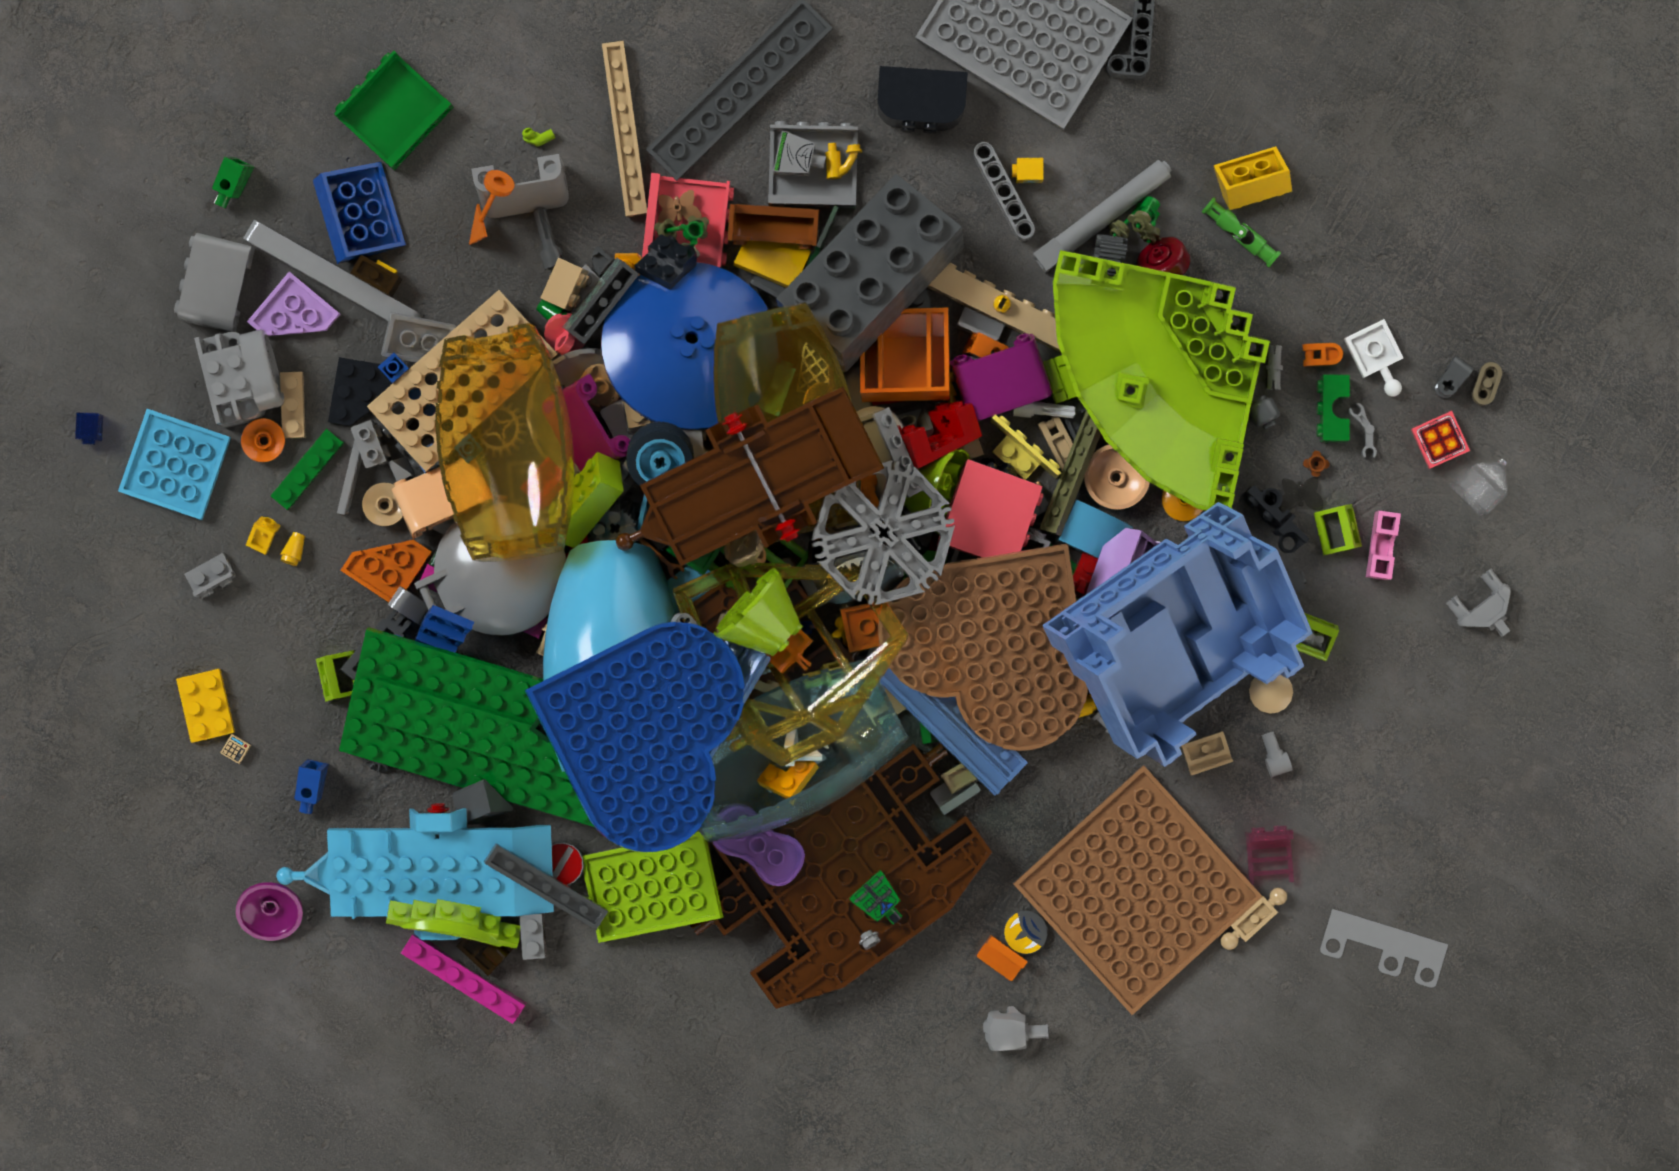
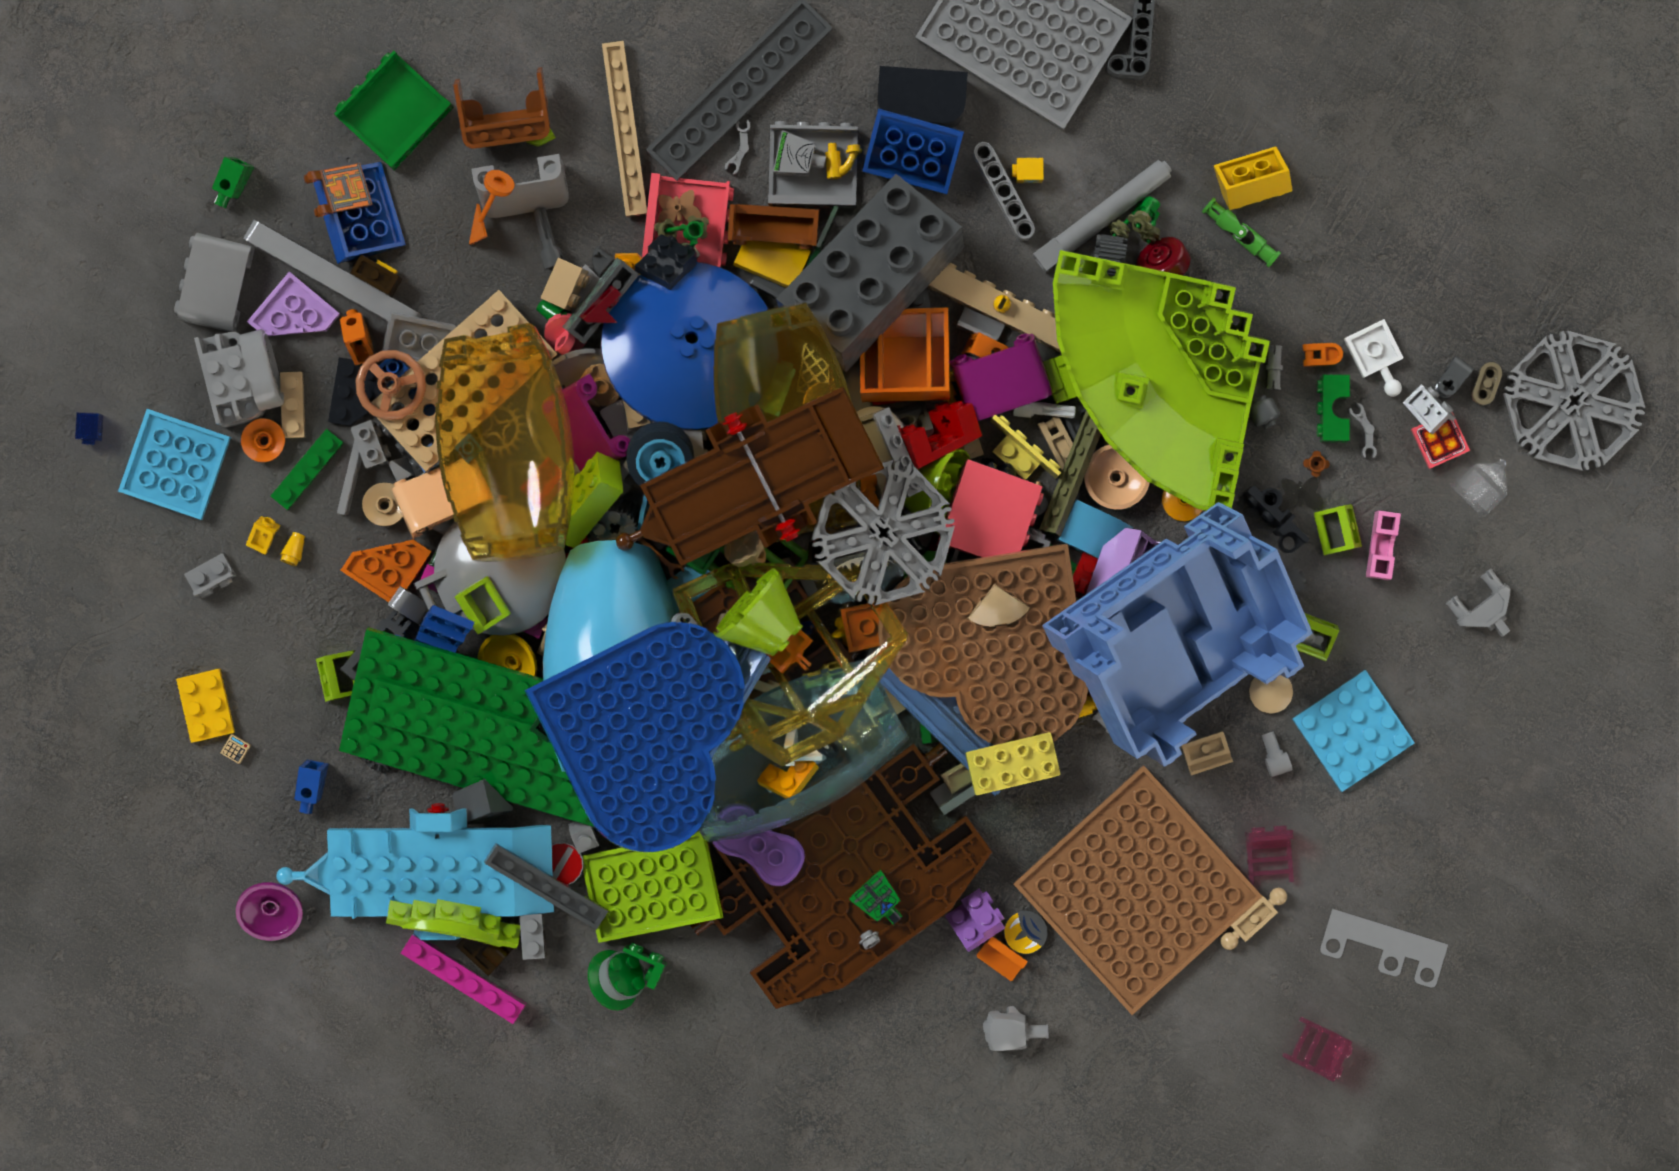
(343, 188): none -> flag
(355, 329): none -> orange torso
(383, 378): none -> nougat piece
(473, 612): none -> lime tile
(503, 648): none -> yellow dish
(504, 127): none -> dark orange windscreen
(583, 836): none -> light grey brick
(597, 311): none -> dark red slope
(615, 979): none -> green piece
(654, 973): none -> green bracket
(743, 149): none -> light grey piece
(914, 150): none -> blue slope
(975, 920): none -> medium lavender plate
(998, 608): none -> tan brick
(1012, 763): none -> light yellow bracket
(1332, 1056): none -> clear pink plate
(1353, 730): none -> medium azure plate
(1429, 408): none -> light grey bracket
(1580, 420): none -> light grey plate

